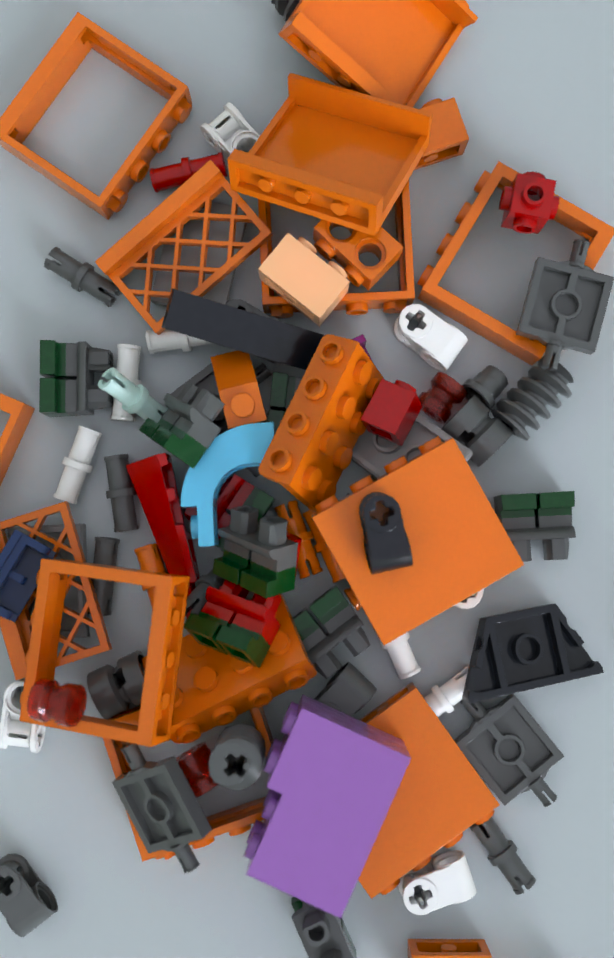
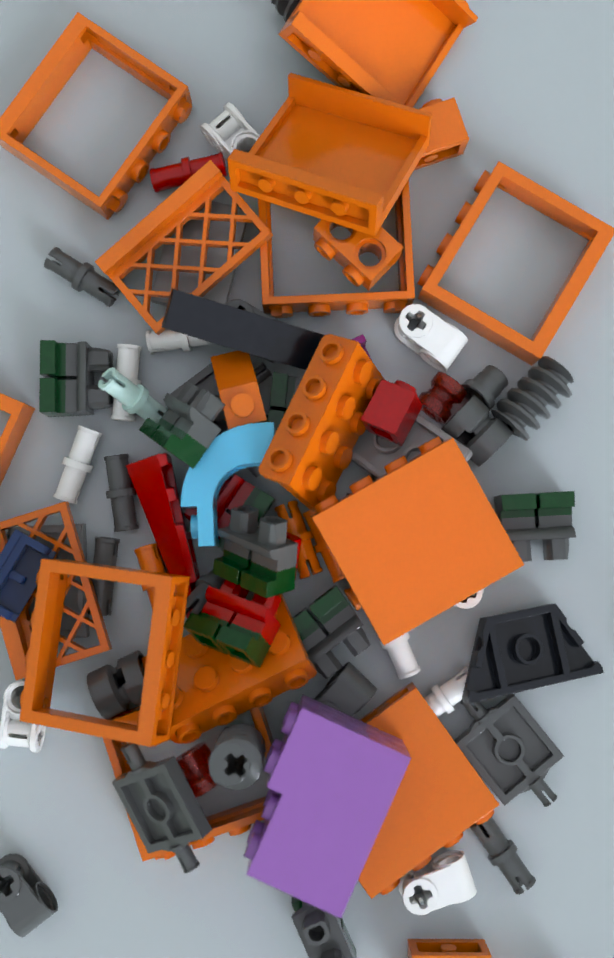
(57, 702): clear red wheel -> none
(304, 278): light nougat brick -> none
(384, 541): black piece -> none
(528, 203): red brick -> none
(565, 305): dark grey plate -> none

